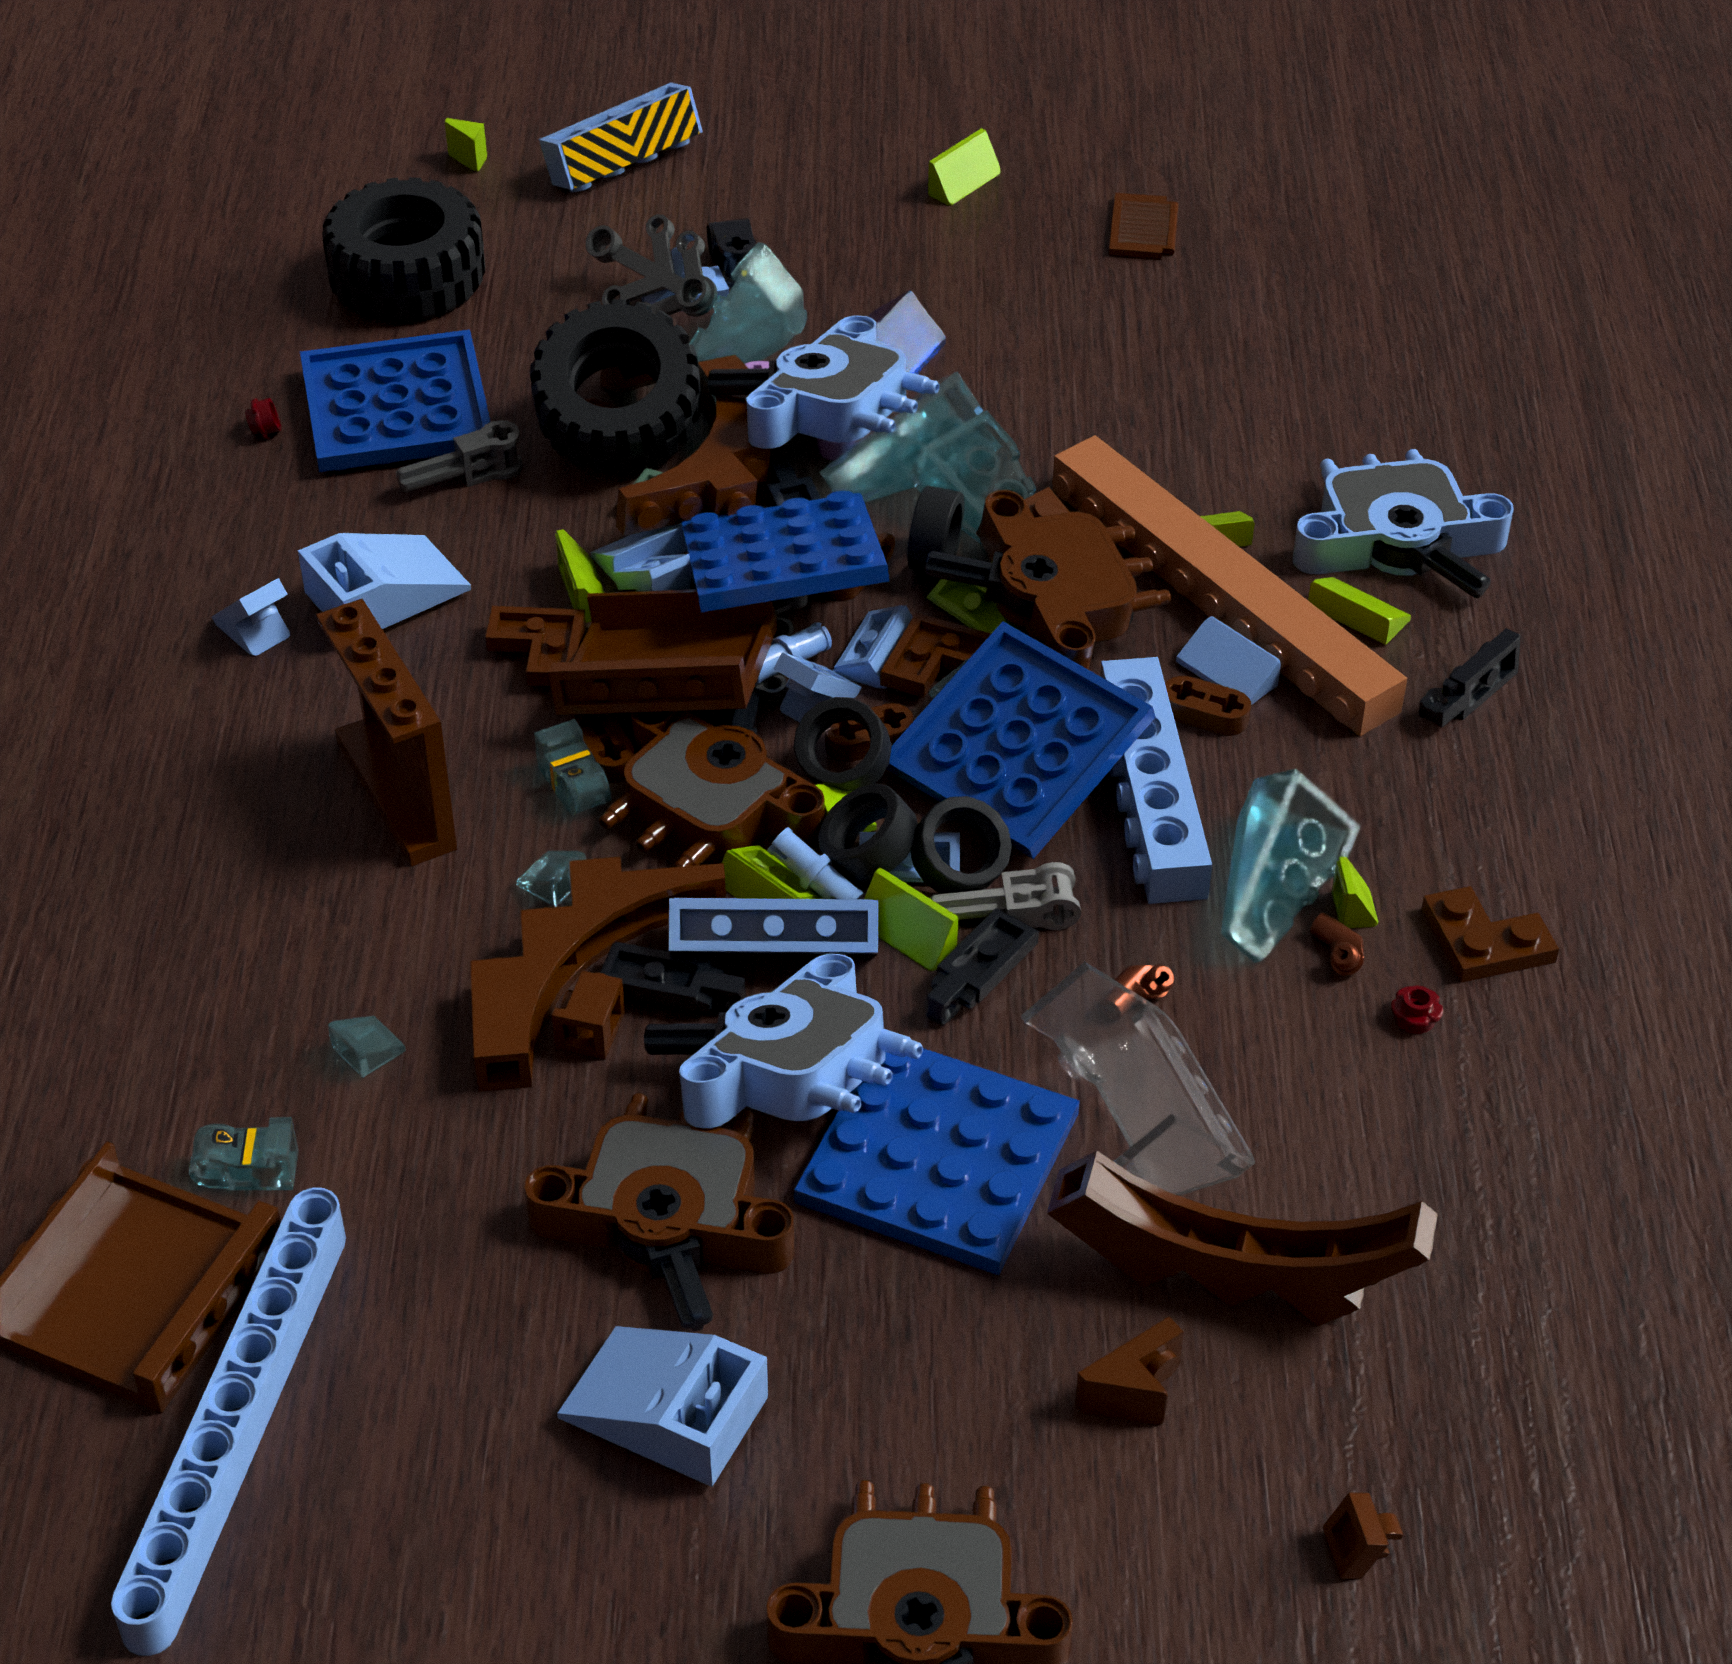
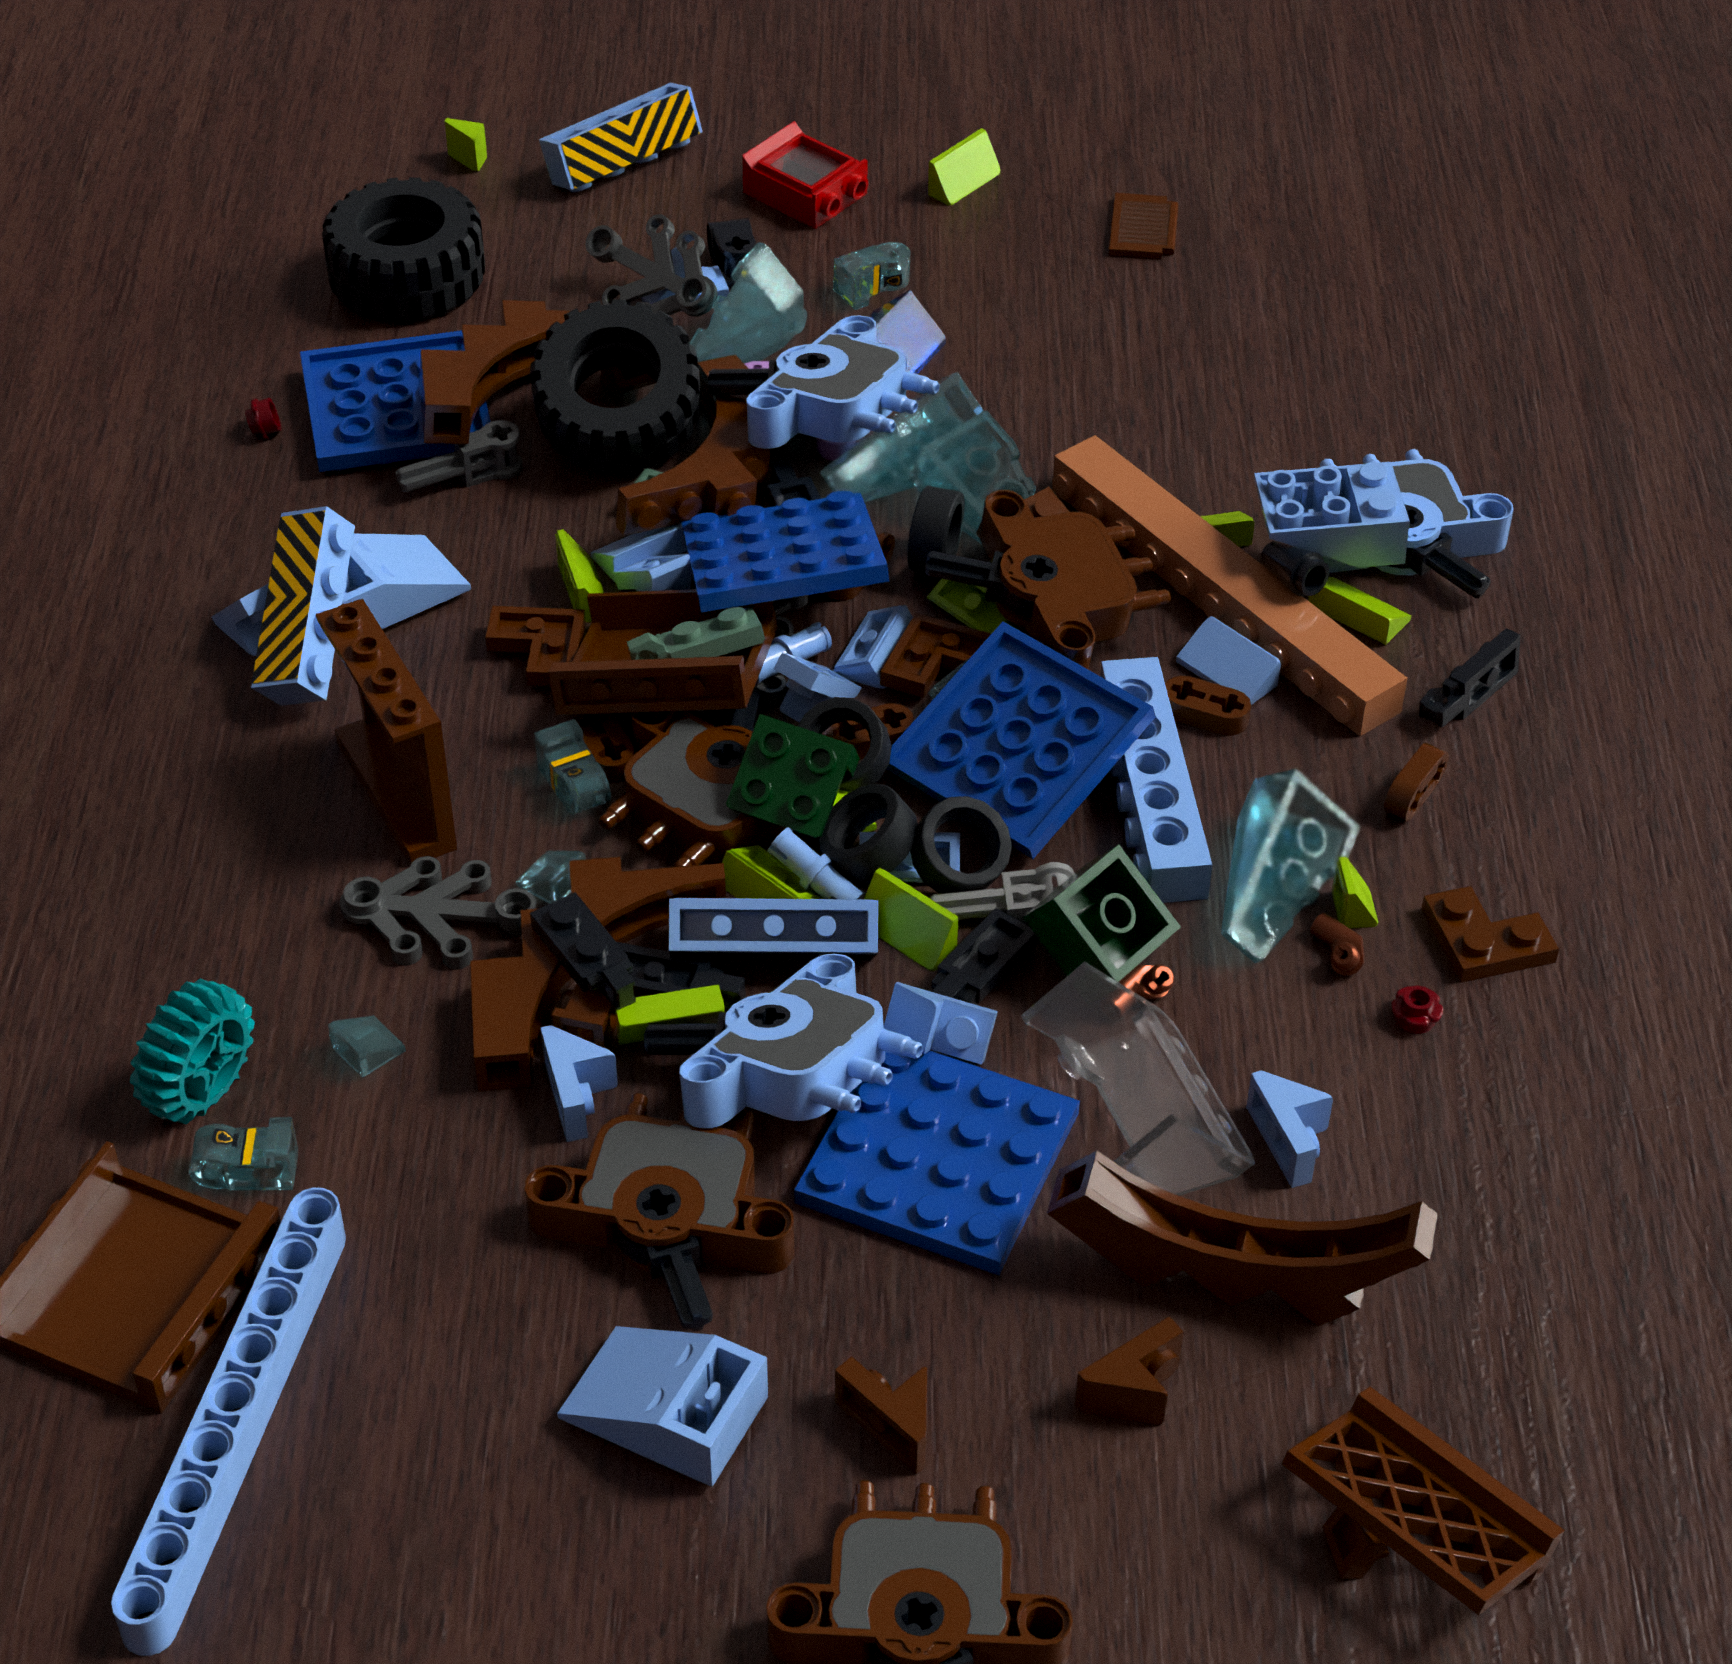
(192, 1050): none -> teal gear
(304, 580): none -> brick
(374, 903): none -> dark grey plant
(491, 356): none -> reddish brown arch
(575, 1072): none -> light blue slope
(585, 949): none -> black hinge
(676, 1007): none -> lime slope
(726, 633): none -> sand green hinge
(791, 776): none -> dark green bracket
(803, 176): none -> red window
(871, 272): none -> clear light blue leg
(890, 1417): none -> reddish brown slope
(941, 1022): none -> light blue slope
(1103, 917): none -> dark green brick
(1288, 1121): none -> light blue slope
(1296, 568): none -> black cone
(1338, 512): none -> light blue slope
(1416, 782): none -> reddish brown beam
(1441, 1482): none -> reddish brown fence

